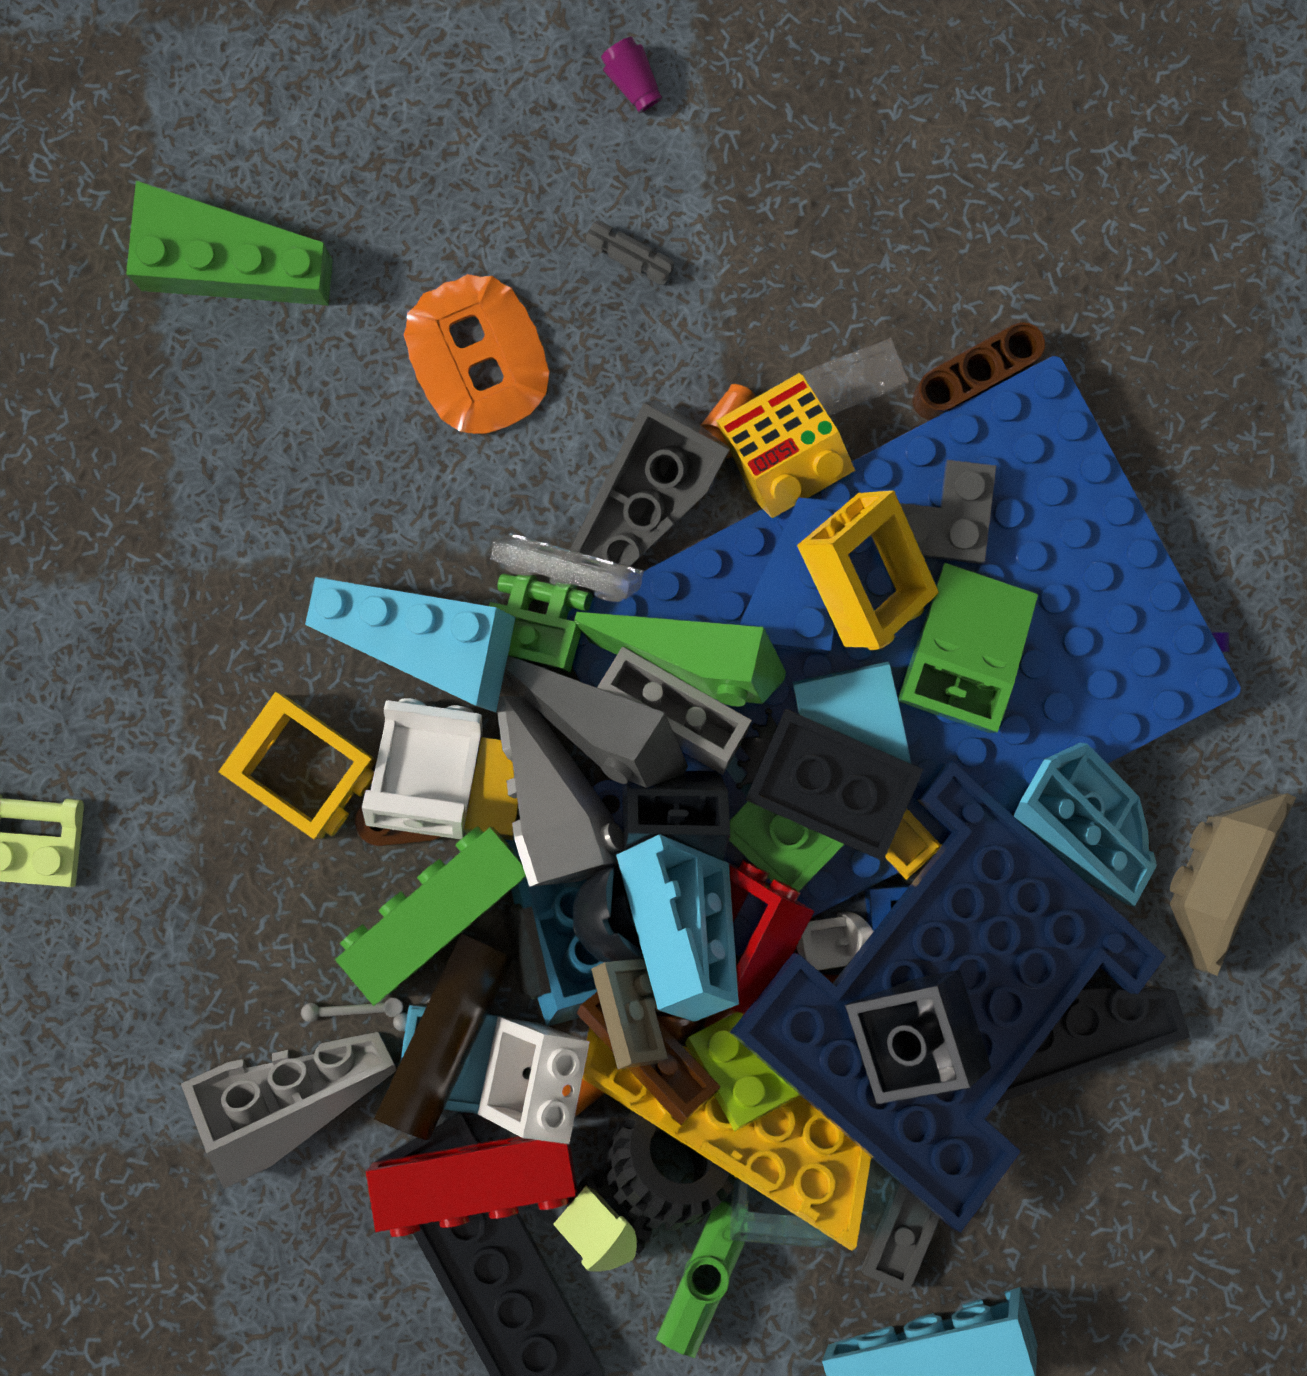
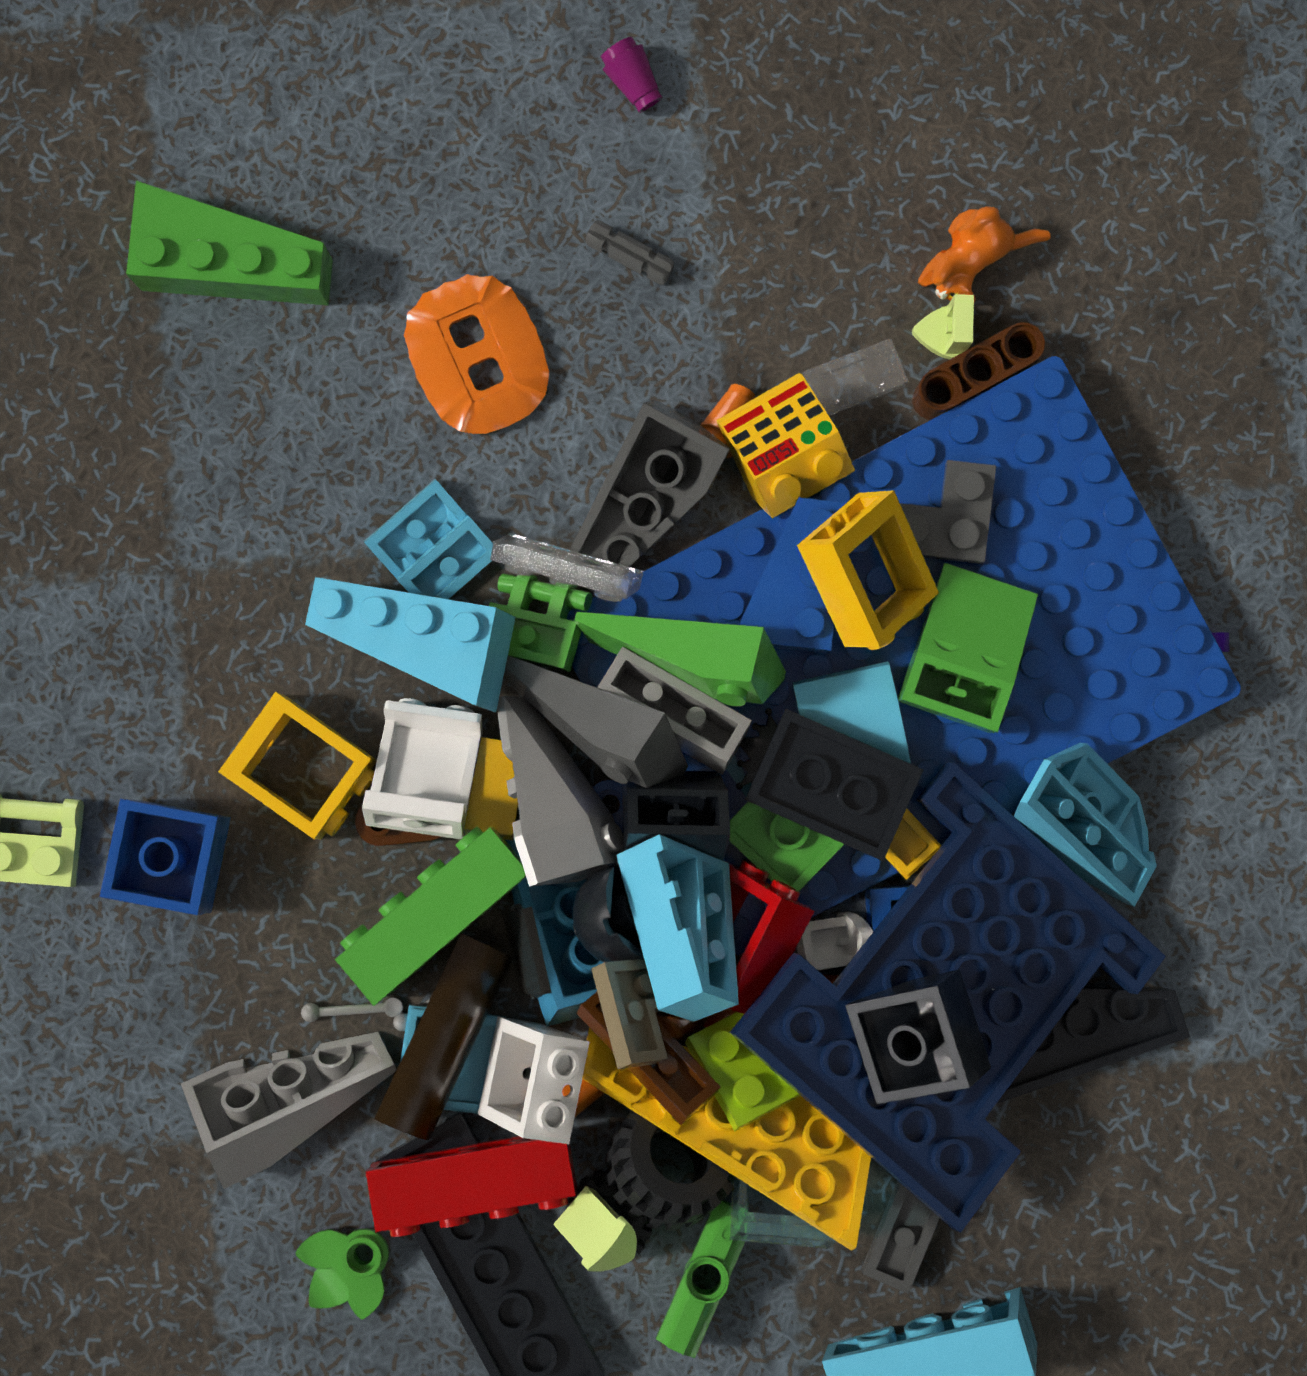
(165, 857): none -> blue brick
(341, 1273): none -> bright green plate
(431, 544): none -> medium azure slope
(949, 328): none -> yellowish green tile
(977, 242): none -> orange animal
(1223, 876): dark tan wedge -> none

